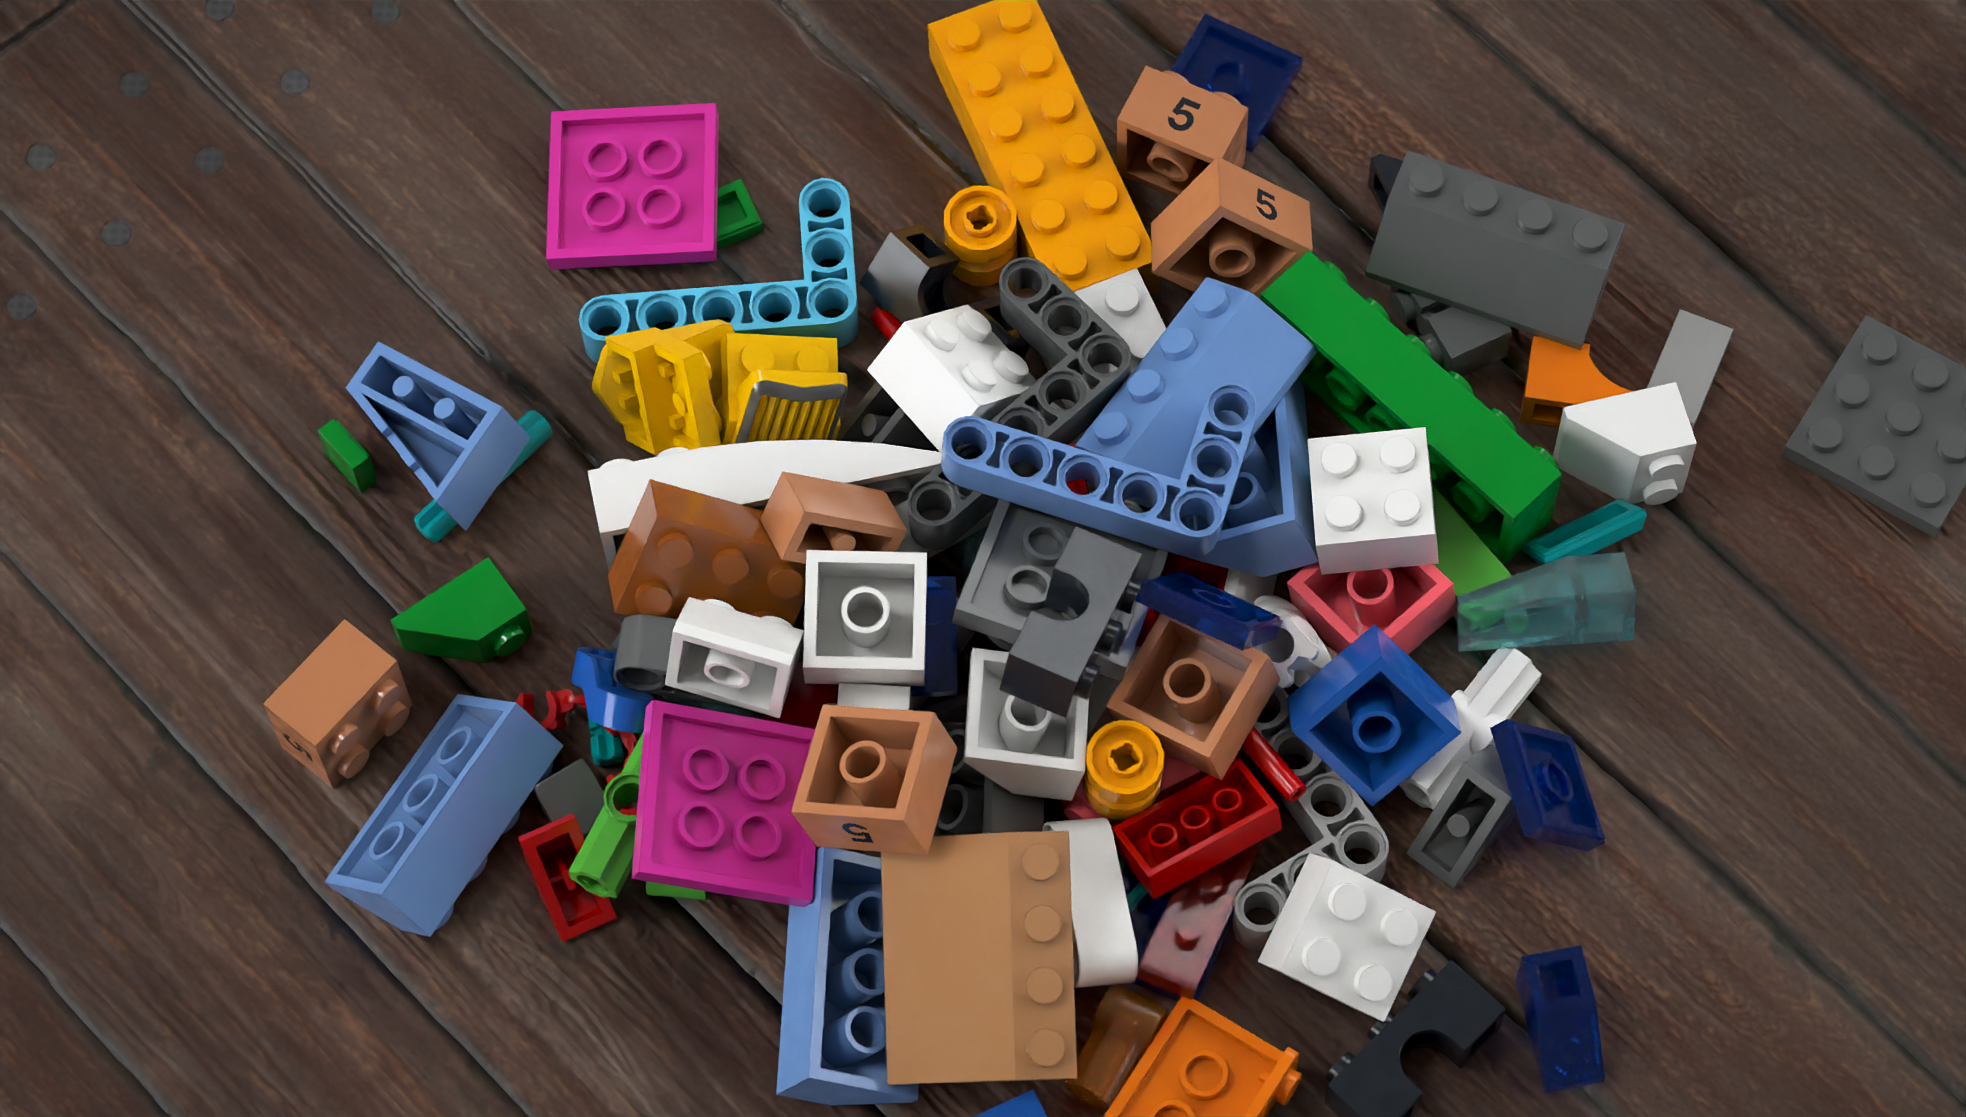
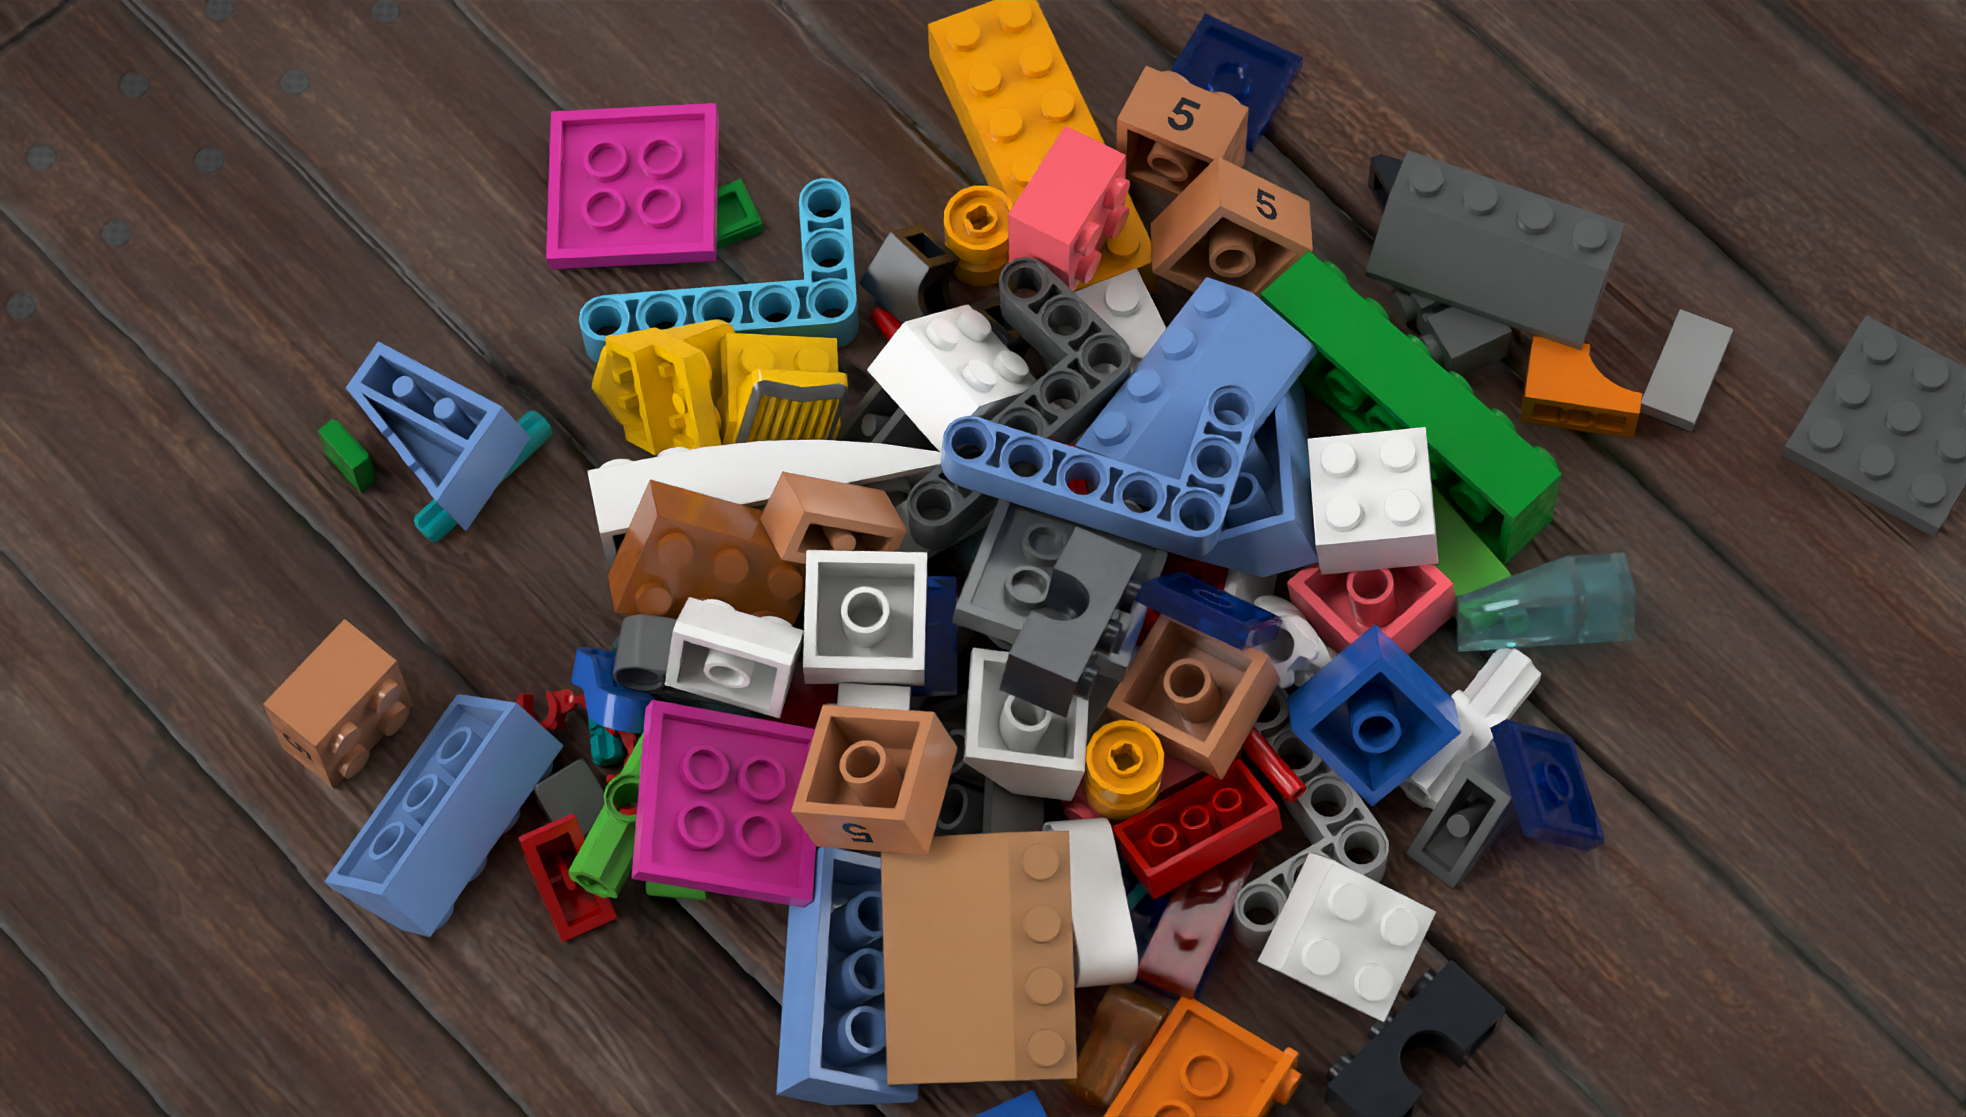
(466, 618): green slope -> none
(1070, 207): none -> coral brick
(1561, 1018): clear blue slope -> none
(1588, 532): teal tile -> none
(1629, 444): white slope -> none

